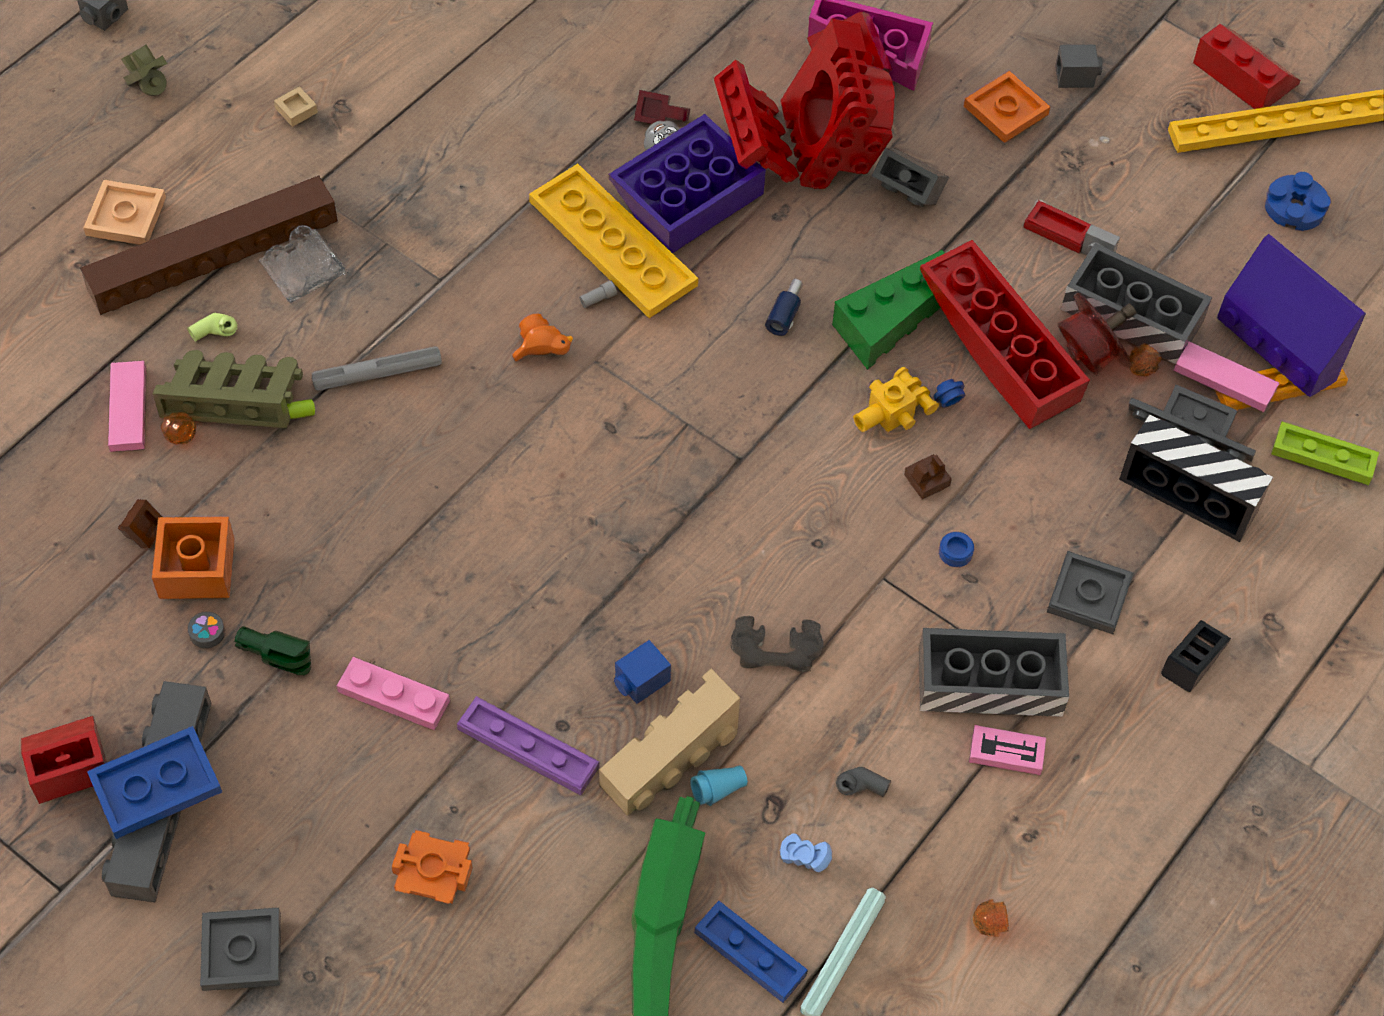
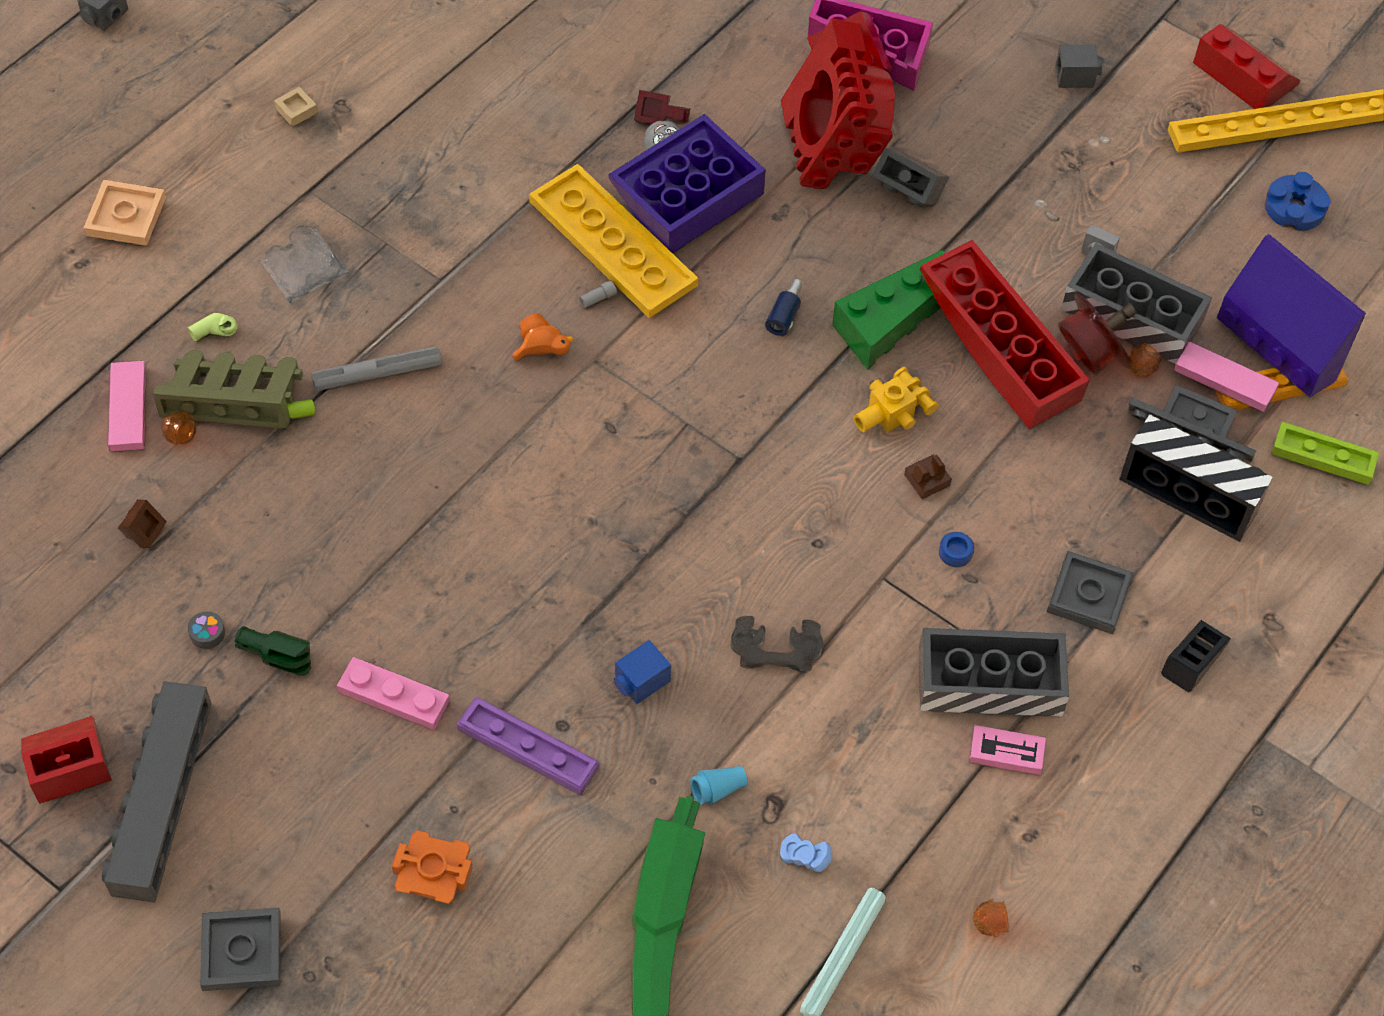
(144, 68): olive hips -> none
(154, 782): blue plate -> none
(193, 557): orange brick -> none
(207, 245): reddish brown brick -> none
(672, 745): tan wedge -> none
(751, 951): blue plate -> none
(753, 124): red fence -> none
(862, 779): dark grey arm -> none
(949, 393): blue plate -> none
(1006, 106): orange plate -> none
(1057, 226): red tile -> none

